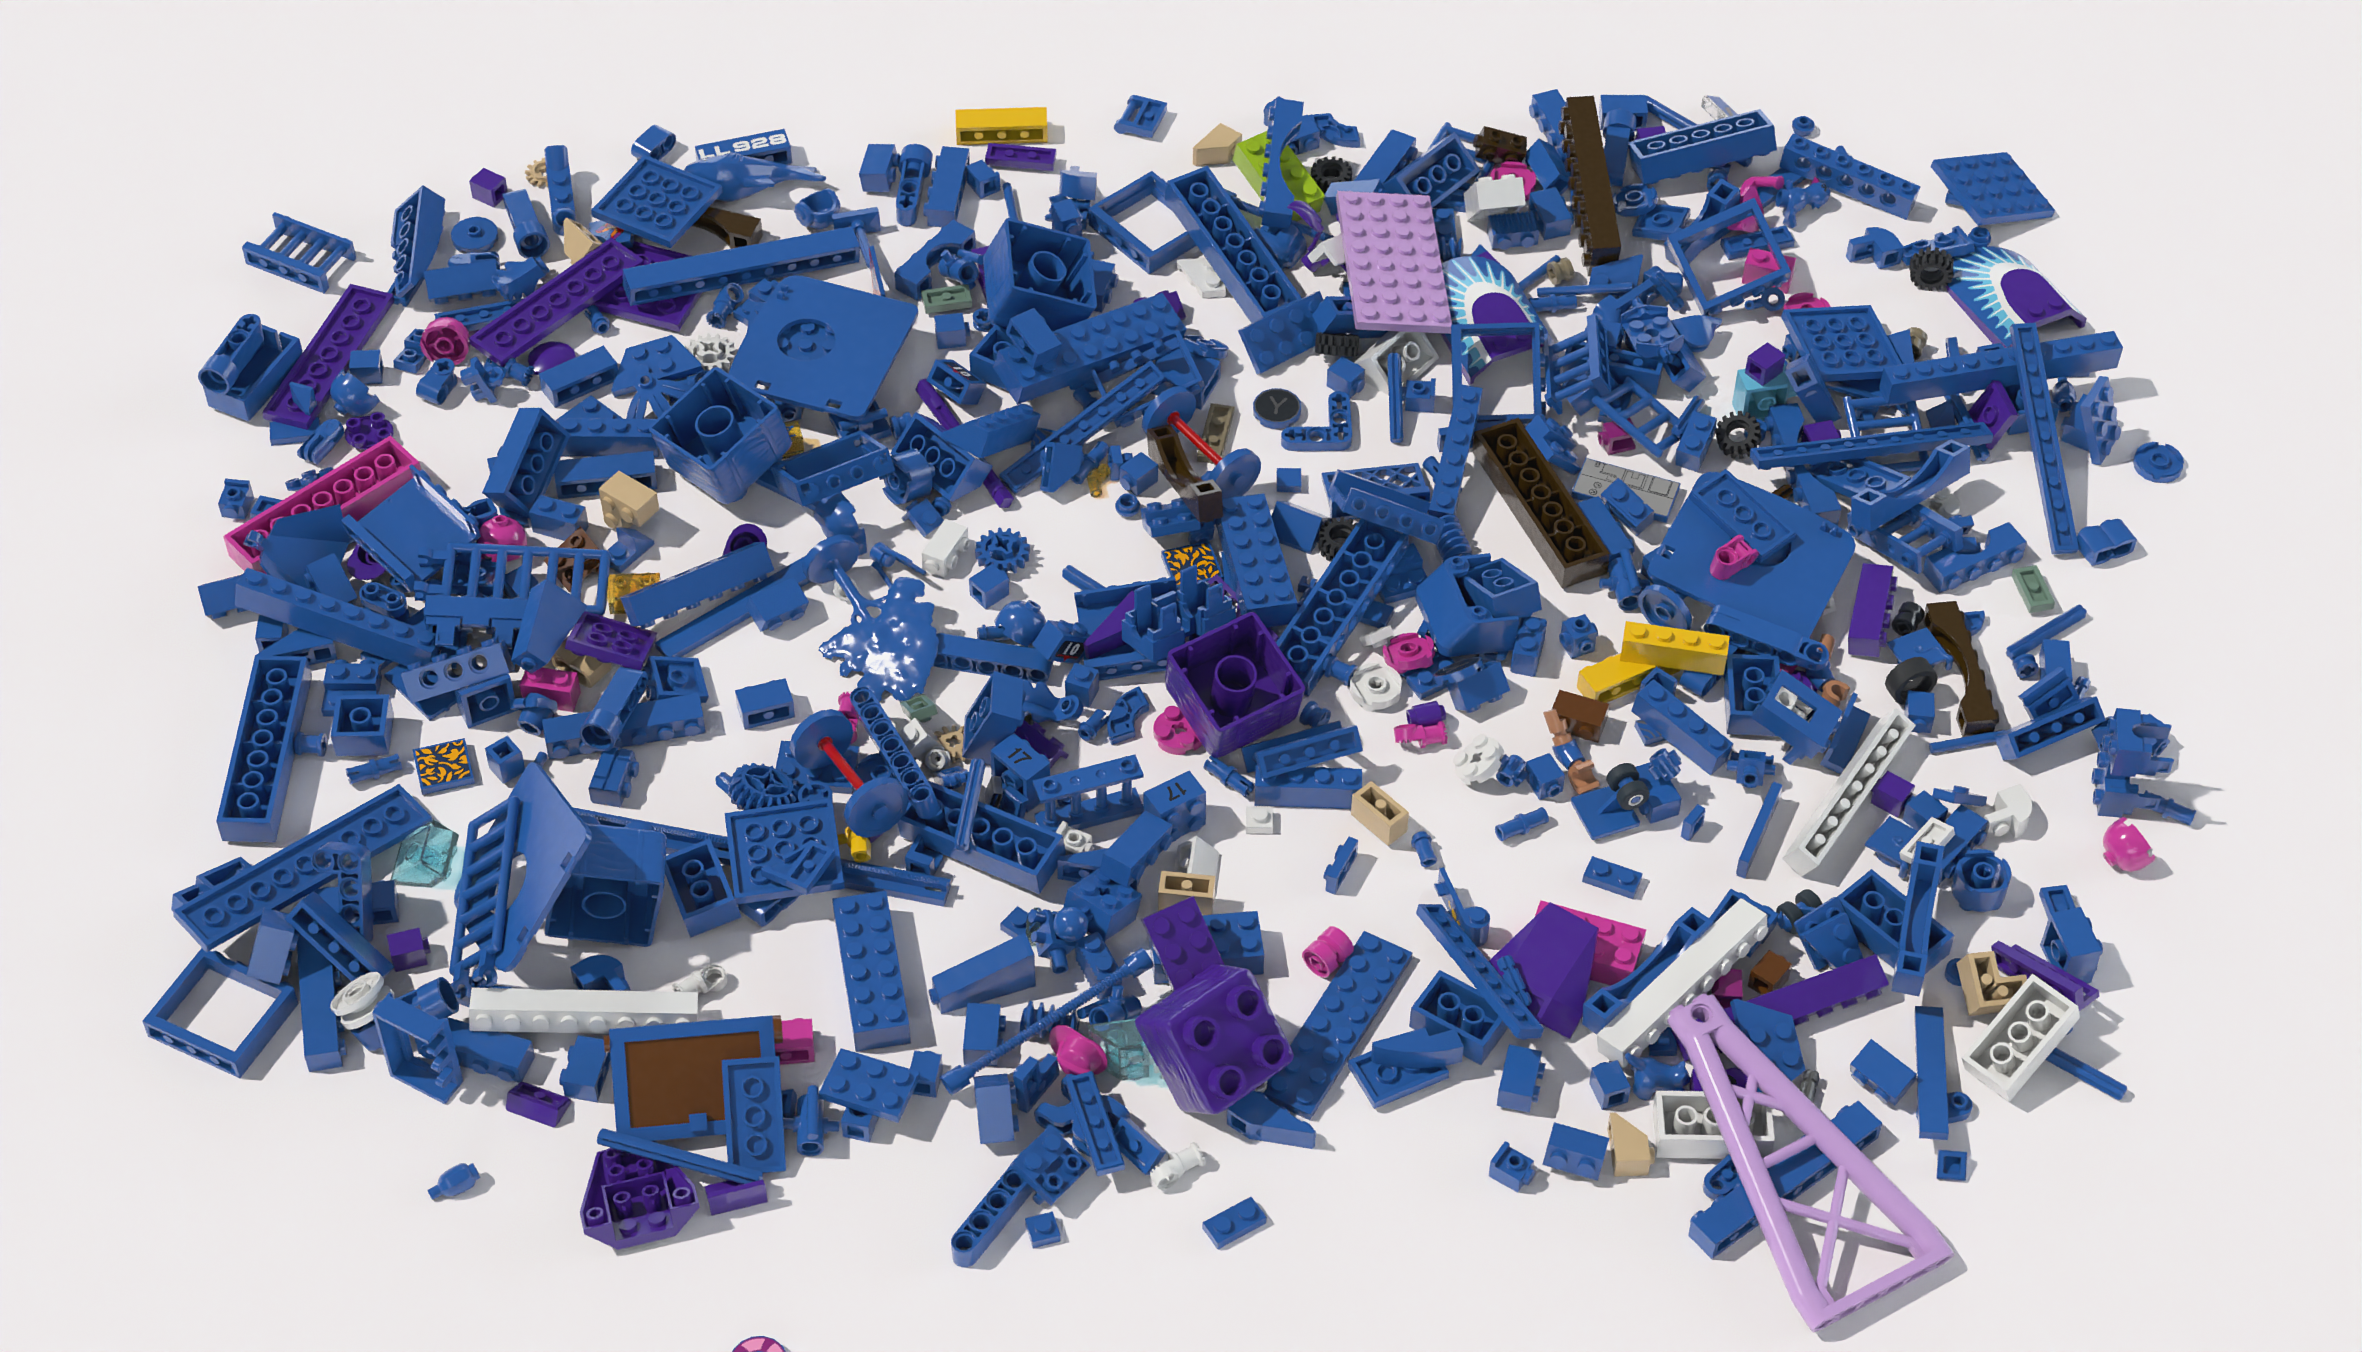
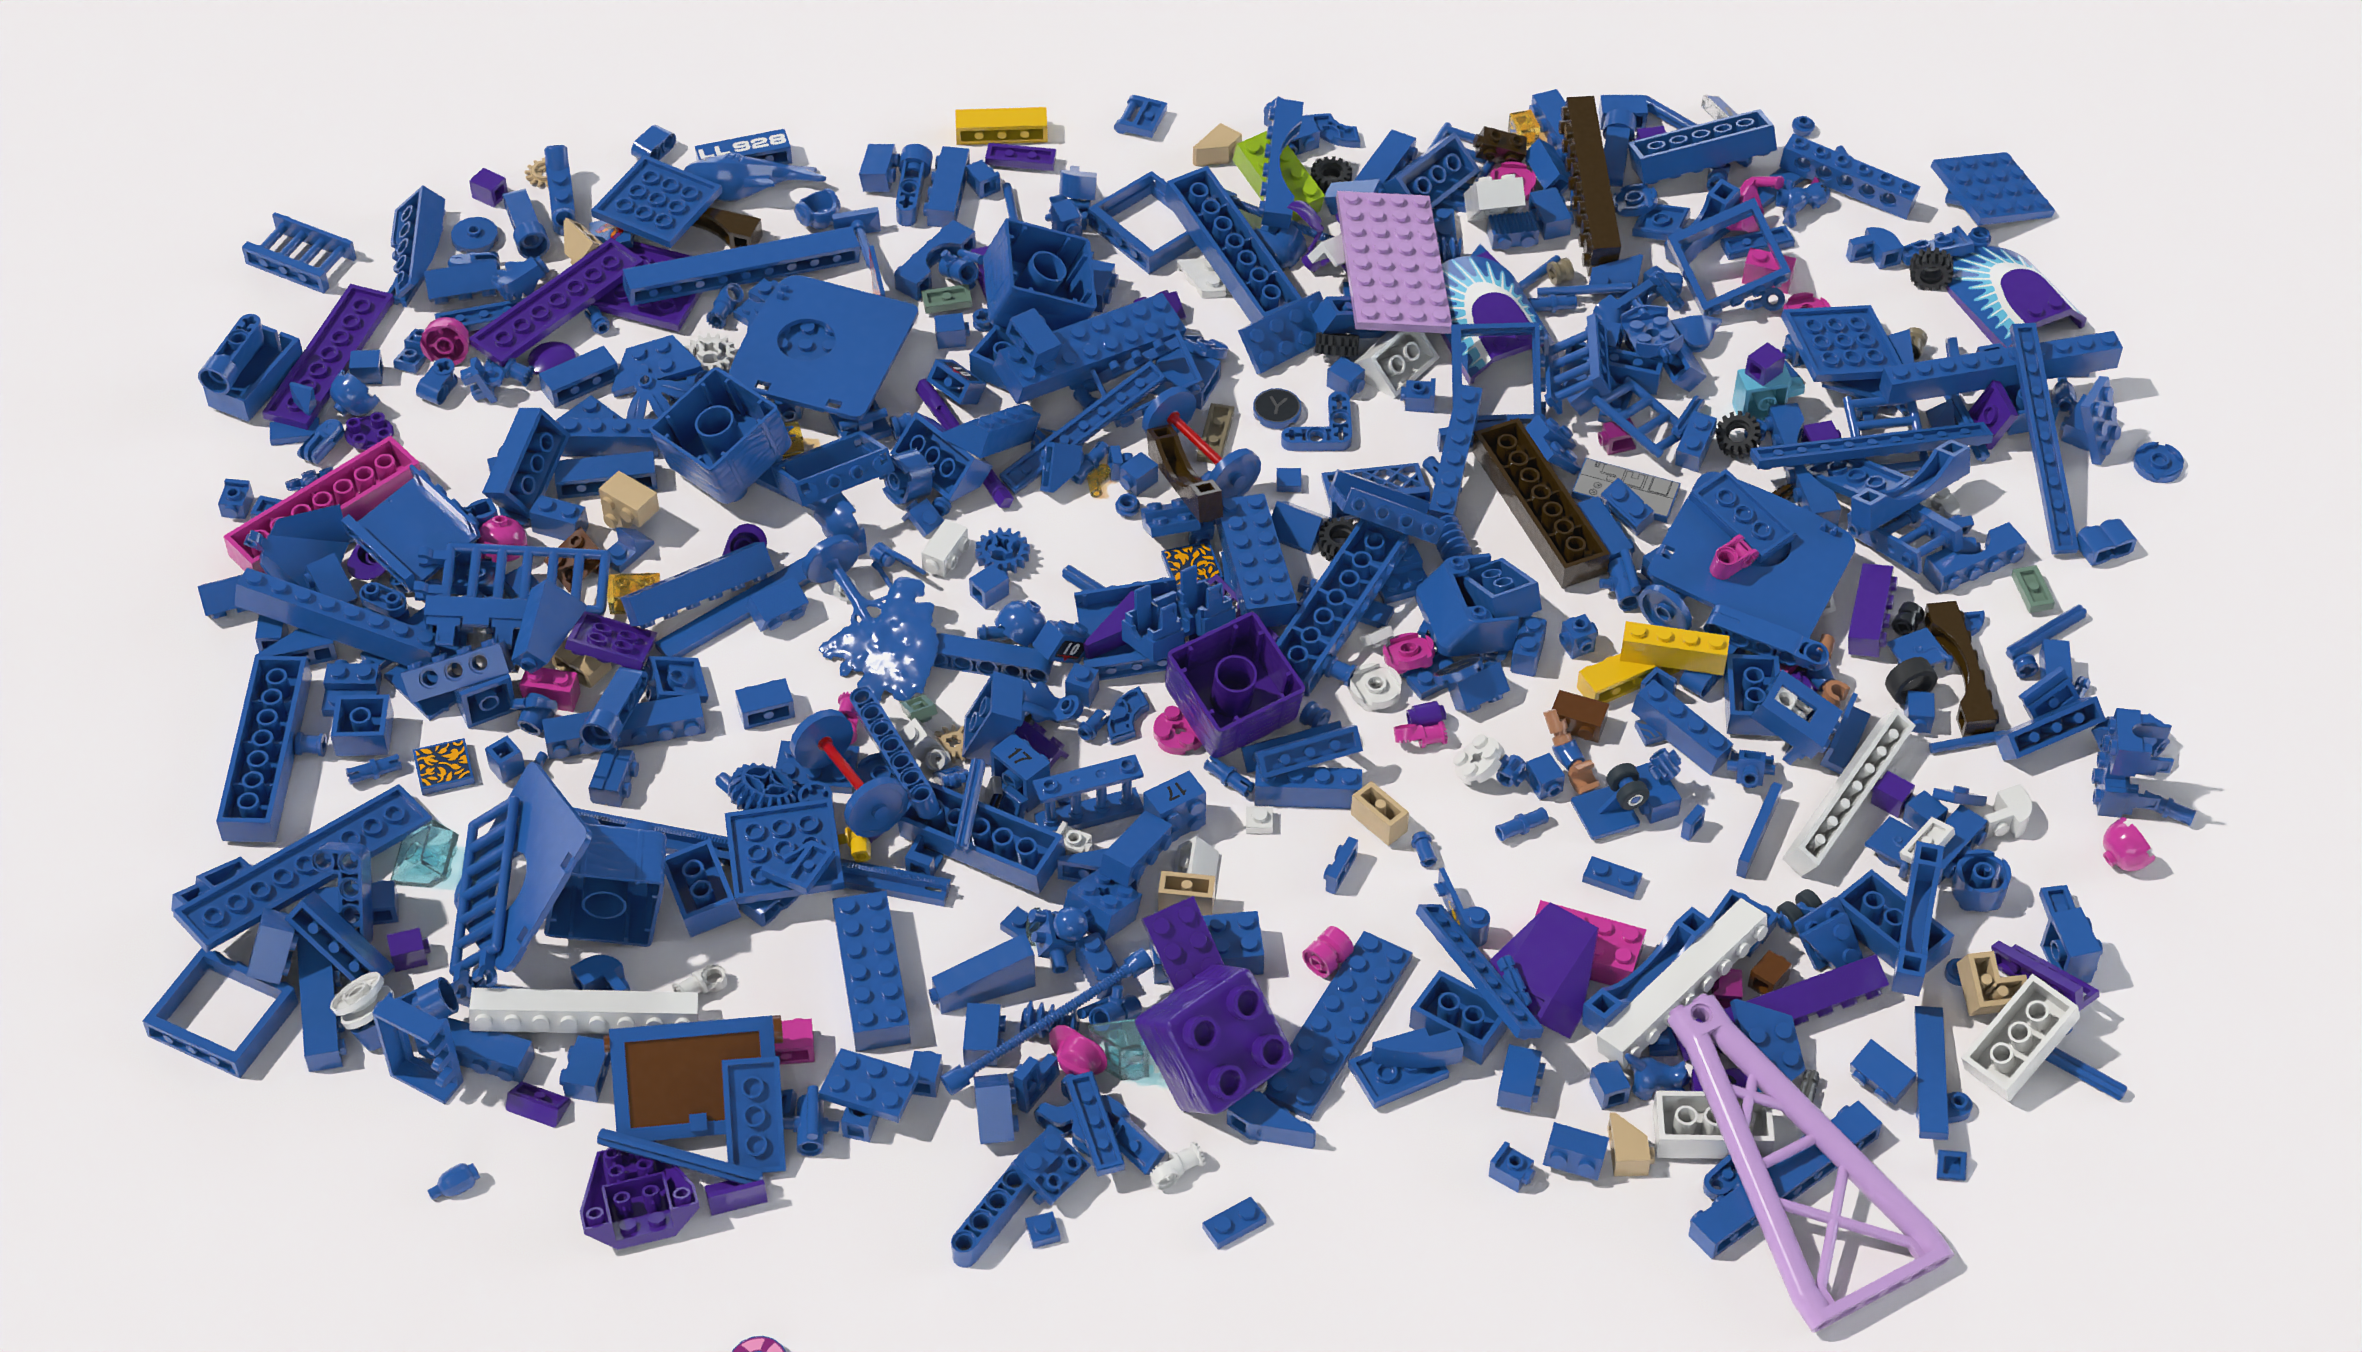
(1395, 398): blue axle -> none
(1524, 124): none -> clear yellow brick
(1812, 389): blue slope -> none

